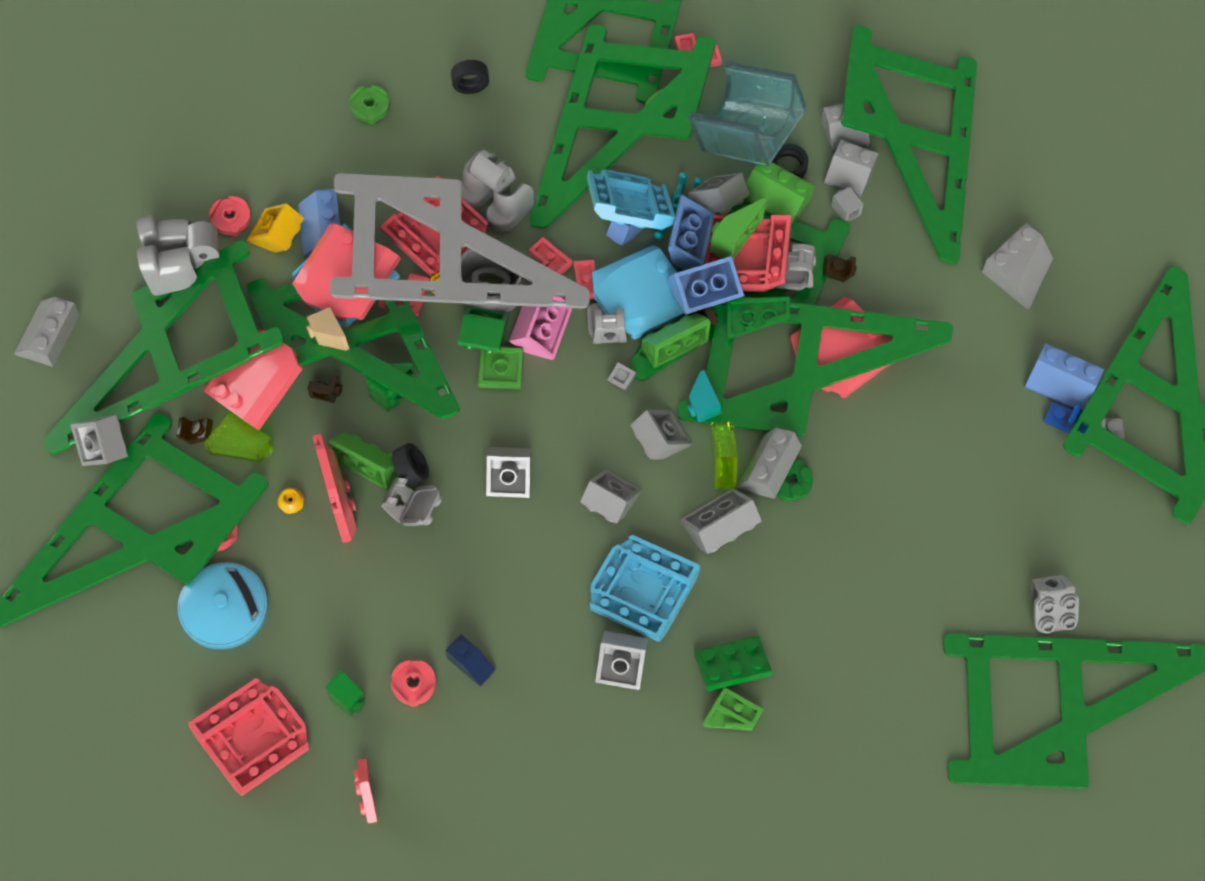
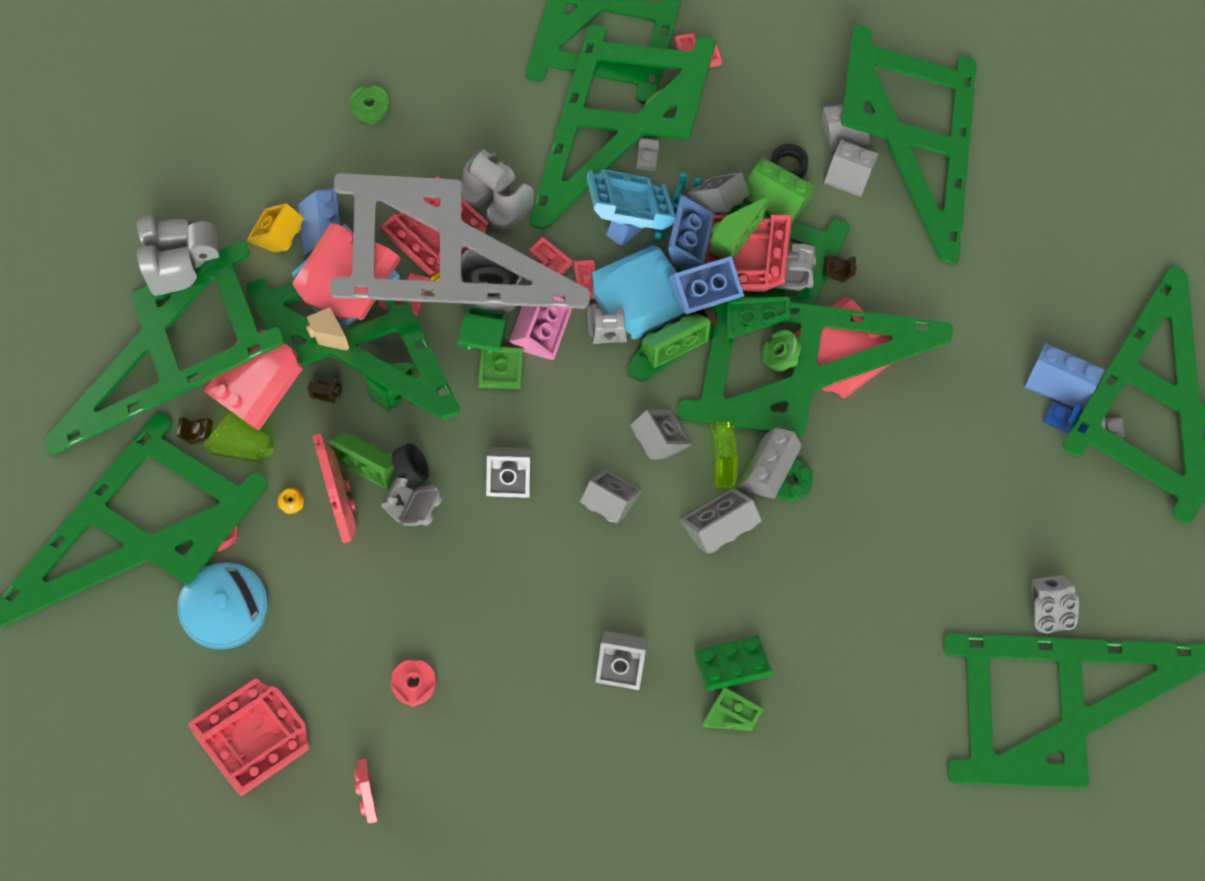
(48, 331): light grey slope -> none
(99, 440): light grey slope -> none
(227, 206): coral plate -> none
(345, 693): green slope -> none
(467, 68): black tyre -> none
(469, 660): dark blue slope -> none
(622, 376): light grey plate -> none
(642, 586): medium azure wedge -> none
(647, 154): none -> light grey bracket
(703, 399): teal slope -> none
(755, 115): clear light blue piece -> none
(788, 357): none -> bright green plate
(847, 204): light grey brick -> none
(1020, 265): light grey wedge -> none

